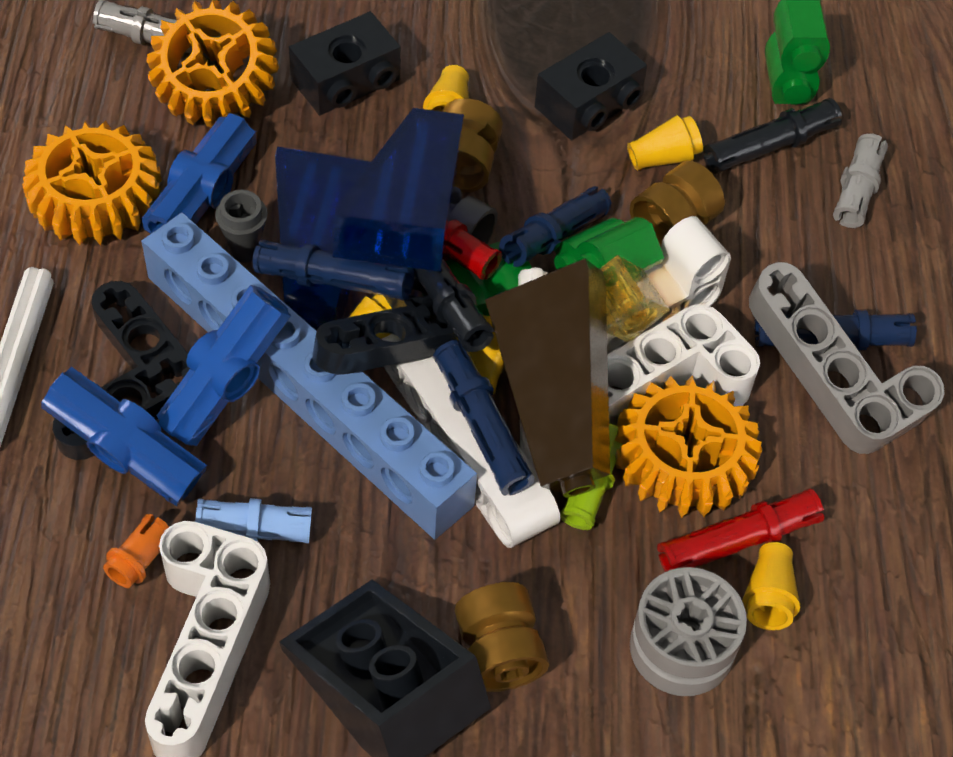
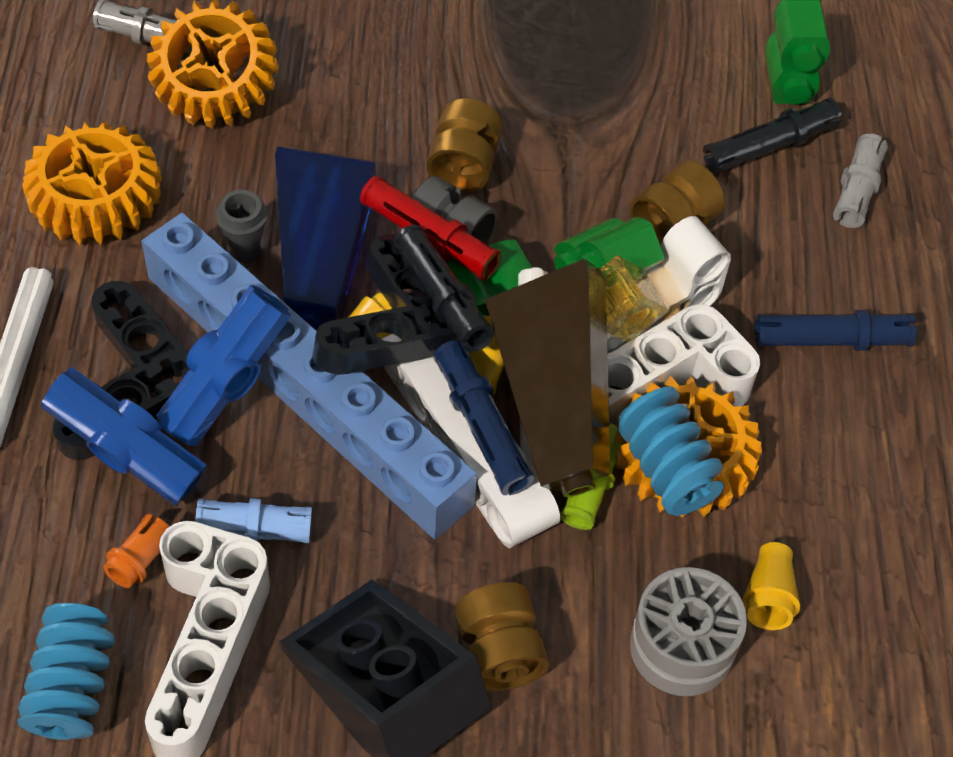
(62, 672): none -> dark azure piece
(202, 176): blue piece -> none
(312, 266): dark blue pin -> none
(345, 63): black brick -> none
(404, 196): clear blue slope -> none
(450, 86): yellow cone -> none
(544, 231): dark blue pin -> none
(590, 86): black brick -> none
(667, 144): yellow cone -> none
(670, 451): none -> dark azure piece
(752, 528): red pin -> none
(837, 353): light grey beam -> none

